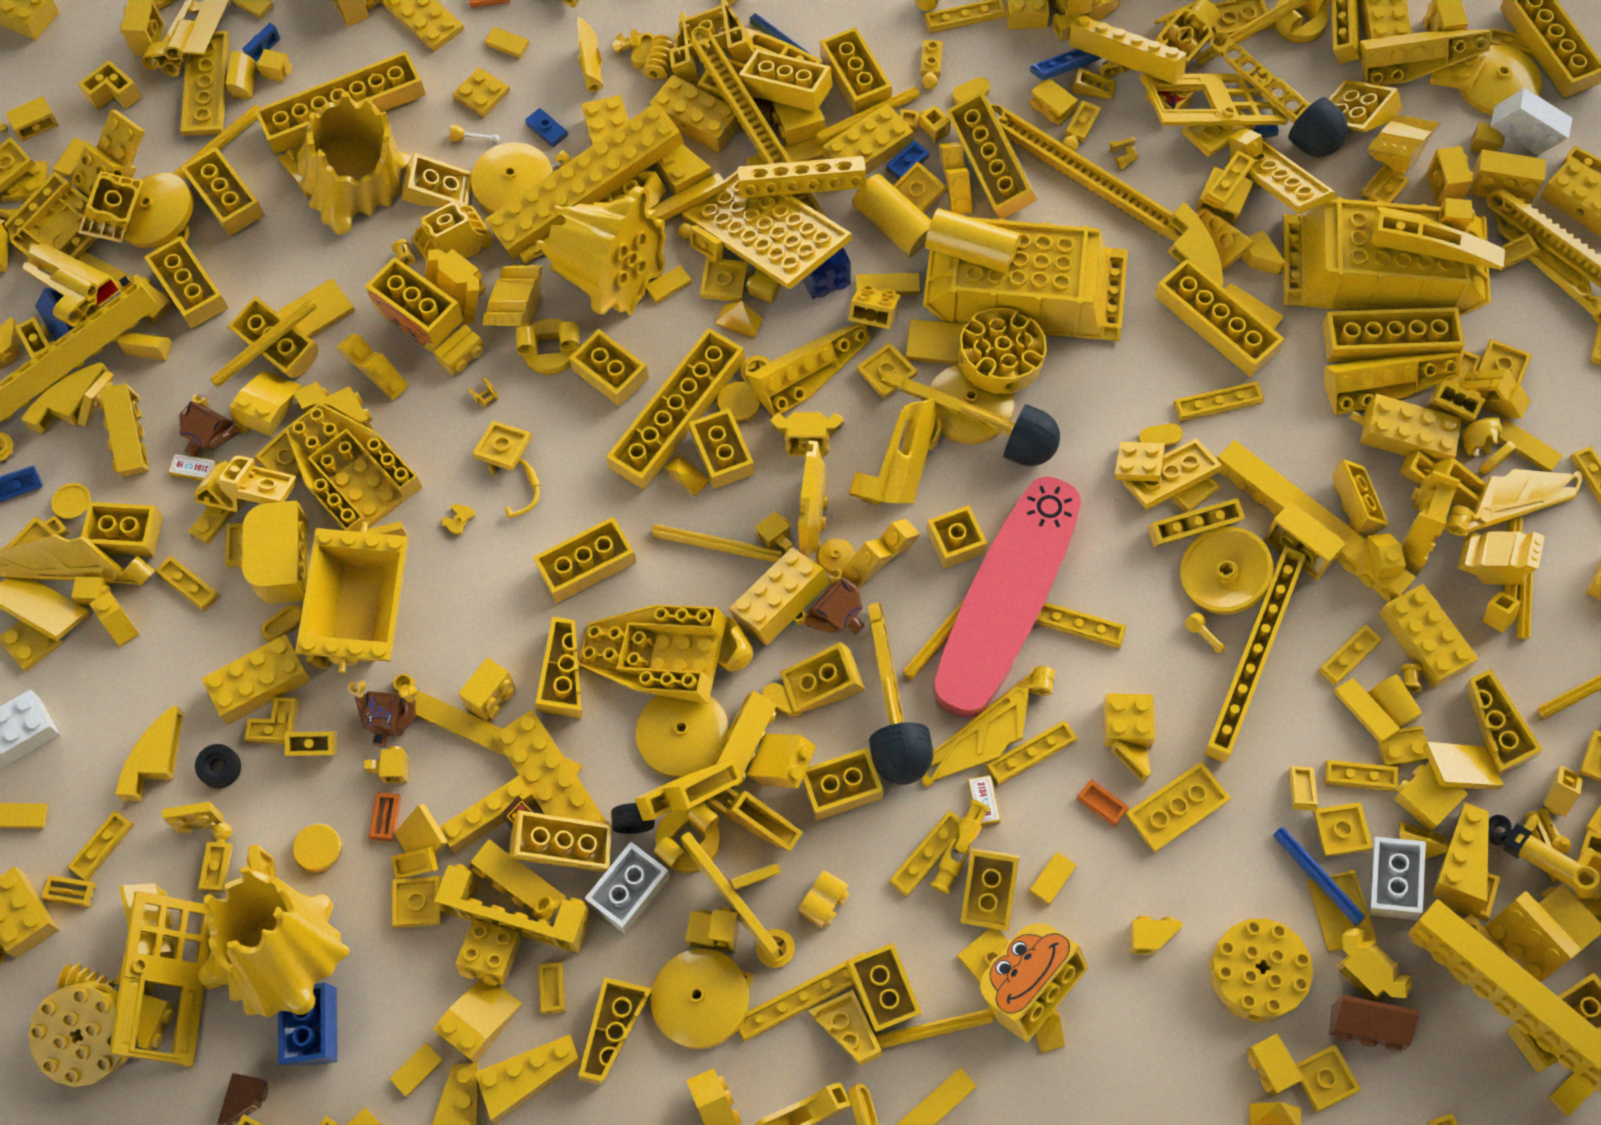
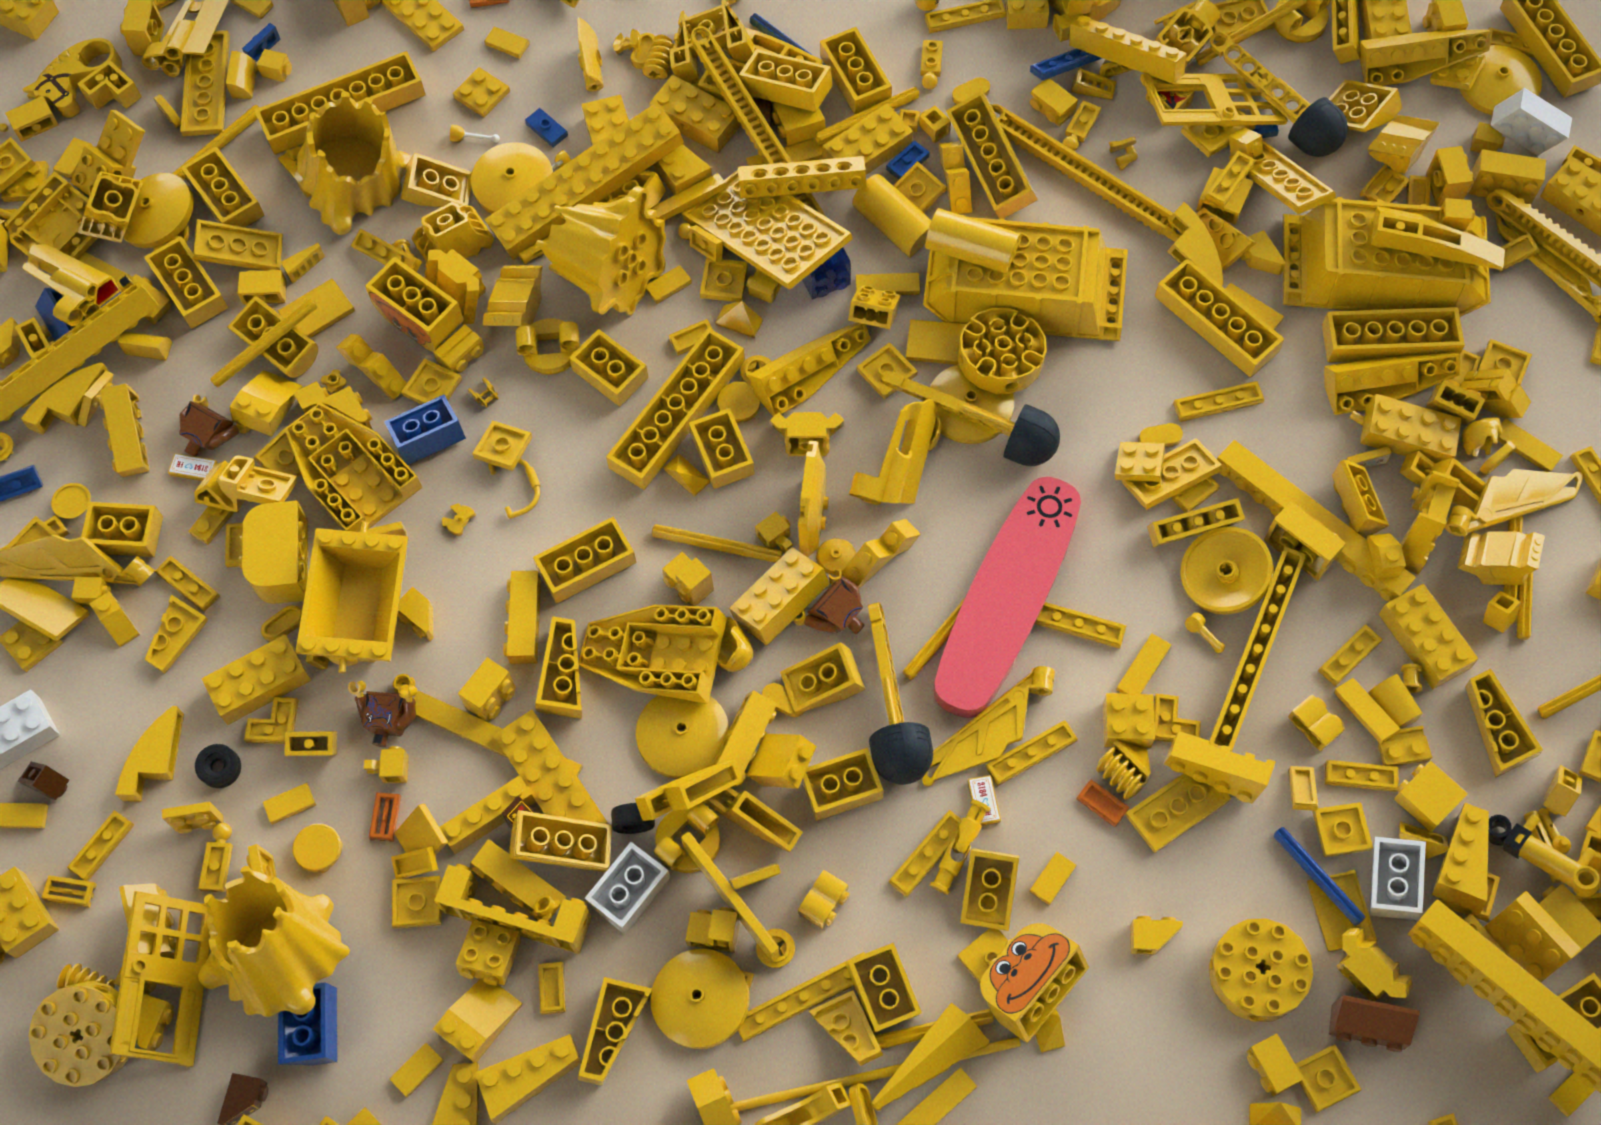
(44, 780): none -> reddish brown slope
(61, 76): none -> yellow animal
(167, 110): none -> yellow tile
(176, 632): none -> yellow wing
(237, 246): none -> yellow tile
(266, 285): none -> yellow brick
(289, 803): none -> yellow tile
(302, 262): none -> yellow slope
(336, 385): none -> yellow plate
(381, 250): none -> yellow tile
(418, 612): none -> yellow slope
(425, 429): none -> blue slope
(431, 382): none -> yellow plate
(523, 617): none -> yellow brick
(686, 338): none -> yellow tile
(688, 578): none -> yellow brick
(854, 1079): none -> yellow piece
(946, 1043): none -> yellow wedge
(956, 537): yellow brick -> none
(1120, 775): none -> yellow piece
(1144, 665): none -> yellow tile
(1166, 720): none -> yellow tile
(1219, 767): none -> yellow wedge
(1316, 722): none -> yellow brick
(1371, 458): none -> yellow tile
(1418, 190): none -> yellow tile
(1463, 766): yellow tile -> none

